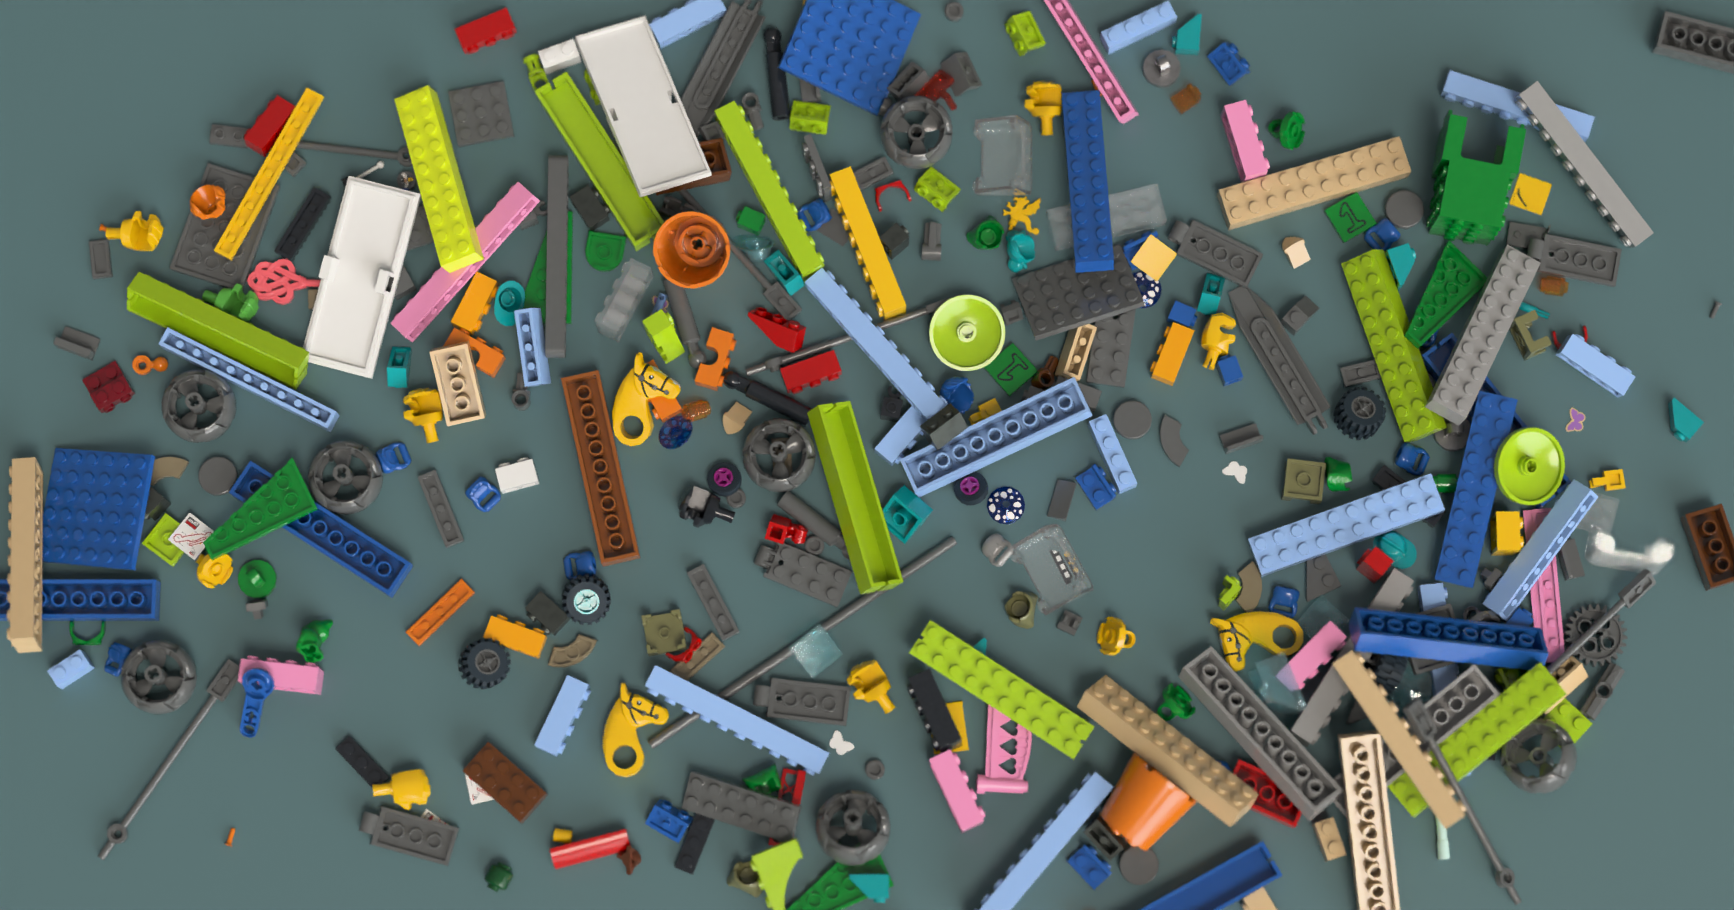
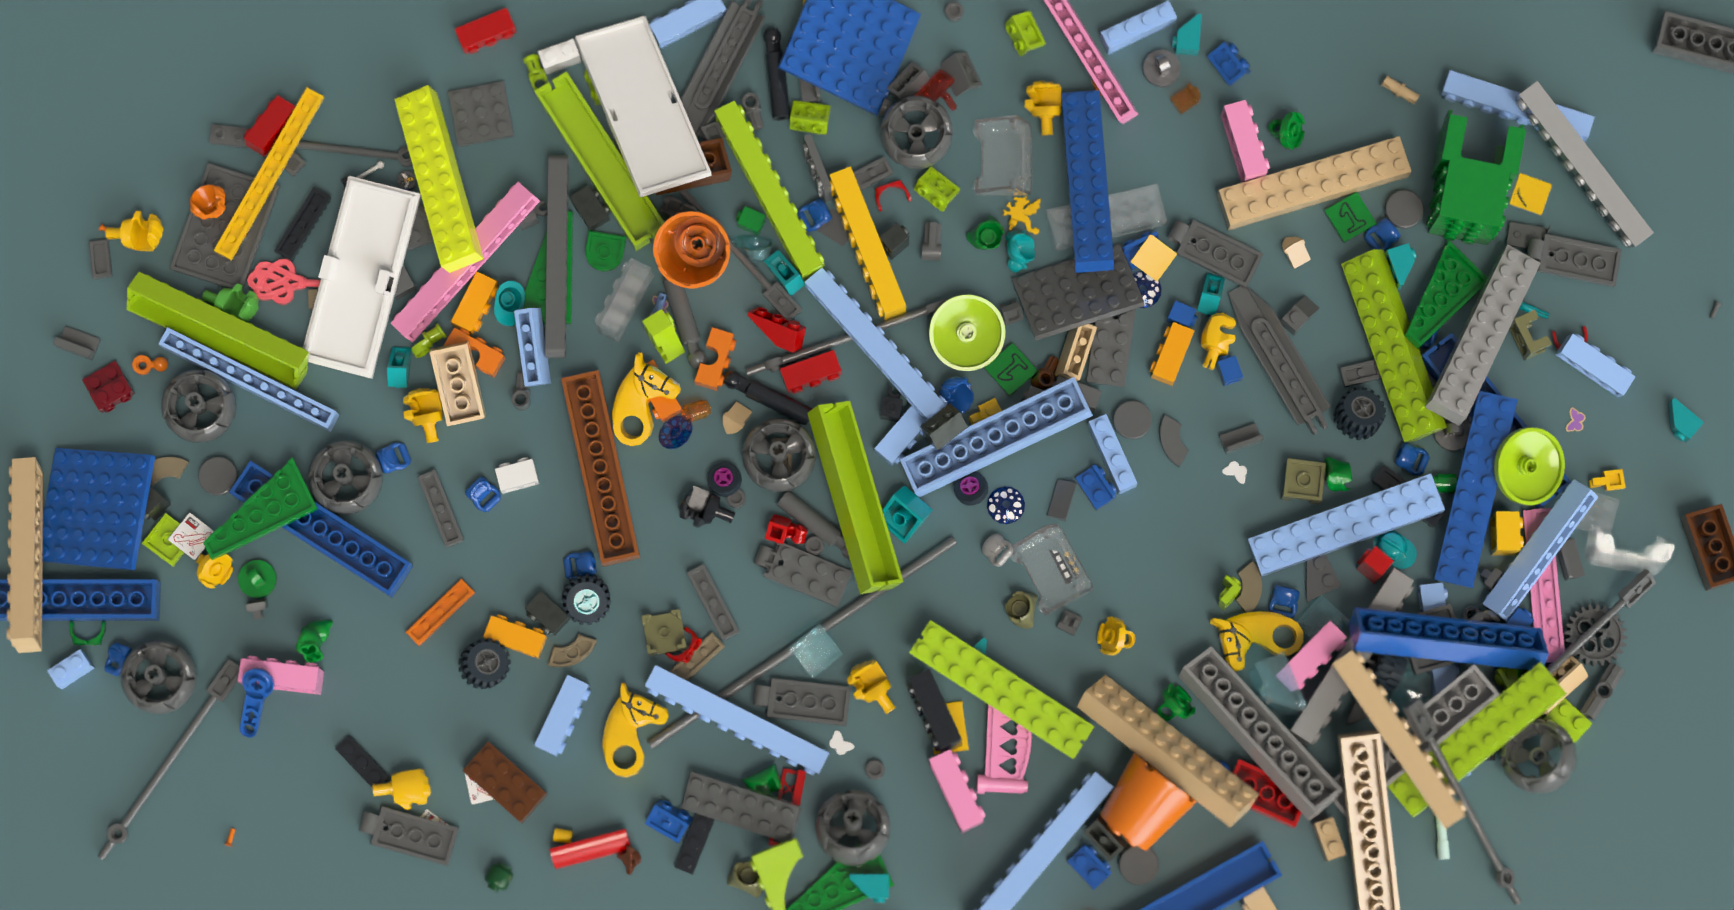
(431, 337): none -> lime connector
(1400, 90): none -> tan pin
(1553, 286): clear orange brick -> none

